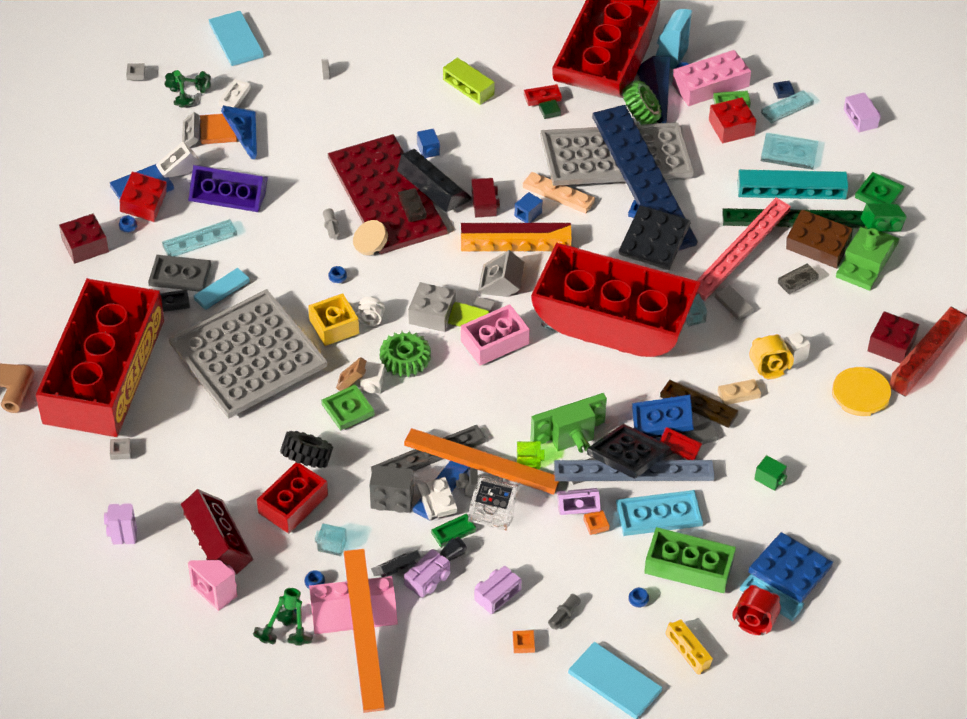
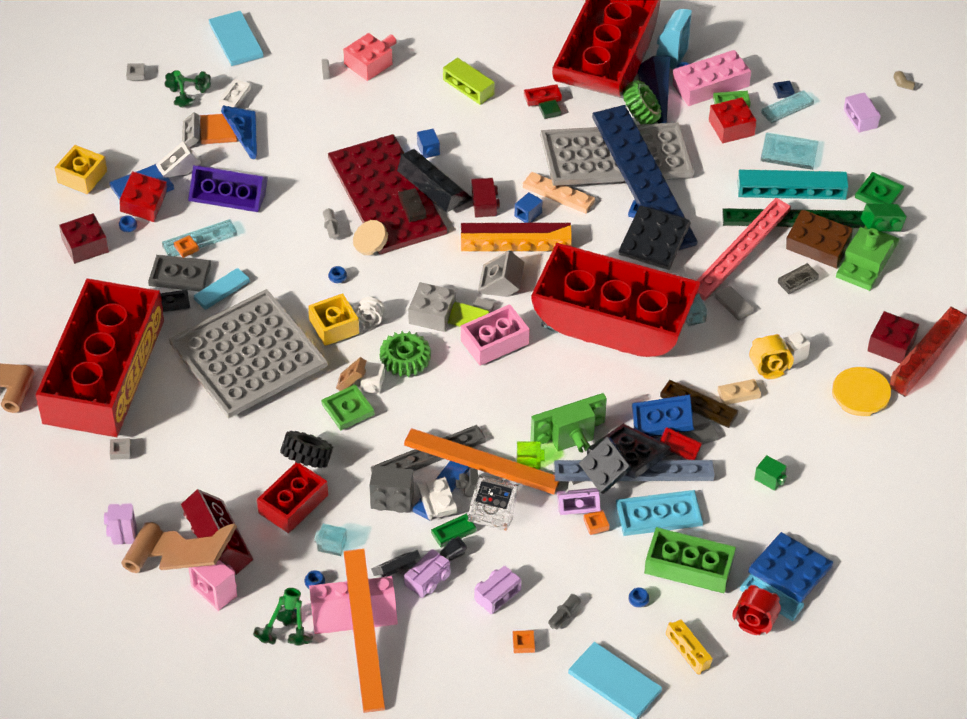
(81, 169): none -> yellow brick
(174, 549): none -> medium nougat door
(186, 246): none -> orange tile
(369, 55): none -> coral brick
(605, 465): none -> plate
(902, 82): none -> dark tan arm

